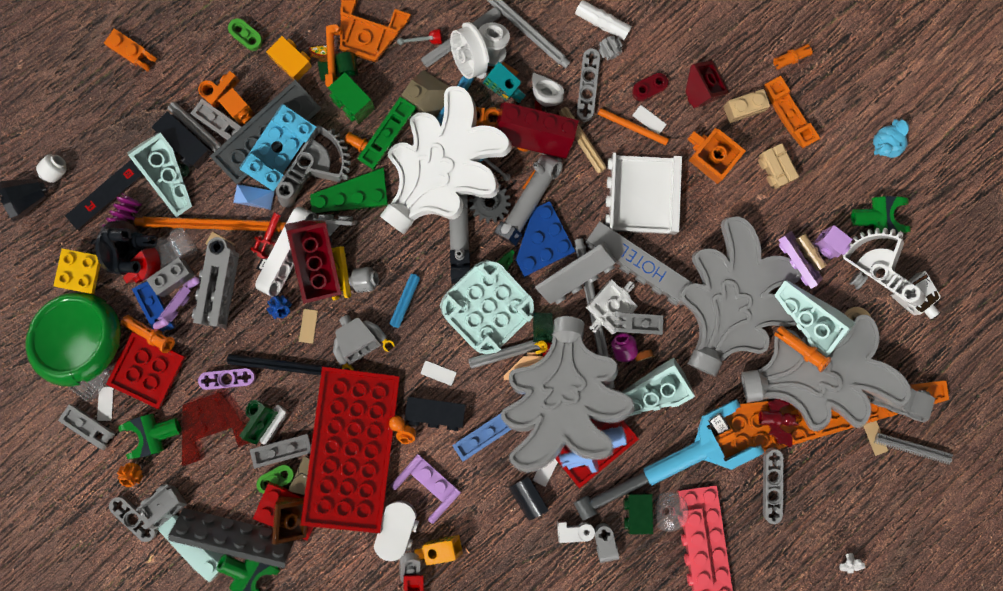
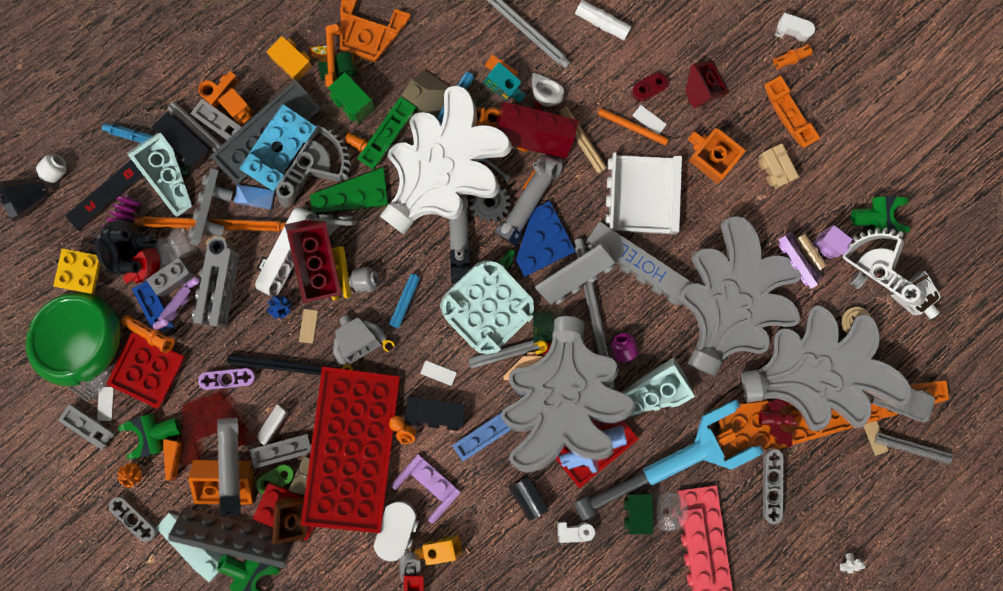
(126, 133): none -> dark azure piece
(128, 49): orange hinge -> none
(161, 506): light grey hinge -> none
(172, 456): none -> orange slope
(200, 215): none -> light grey plate
(205, 482): none -> orange slope
(228, 467): none -> light grey piece
(246, 35): bright green plate -> none
(260, 417): dark green plate -> none
(267, 238): red piece -> none
(434, 37): hinge -> none
(445, 47): light grey axle -> none
(478, 49): white piece -> none
(543, 475): white sticker -> none
(588, 85): light grey beam -> none
(606, 546): light grey piece -> none
(607, 302): white plate -> none
(610, 47): light grey gear -> none
(639, 323): light grey hinge -> none
(644, 355): dark orange tile -> none
(719, 424): sticker -> none
(746, 106): tan brick -> none
(795, 27): none -> white leg
(810, 354): orange pin -> none
(819, 321): light aqua wedge -> none
(891, 139): medium azure hair -> none

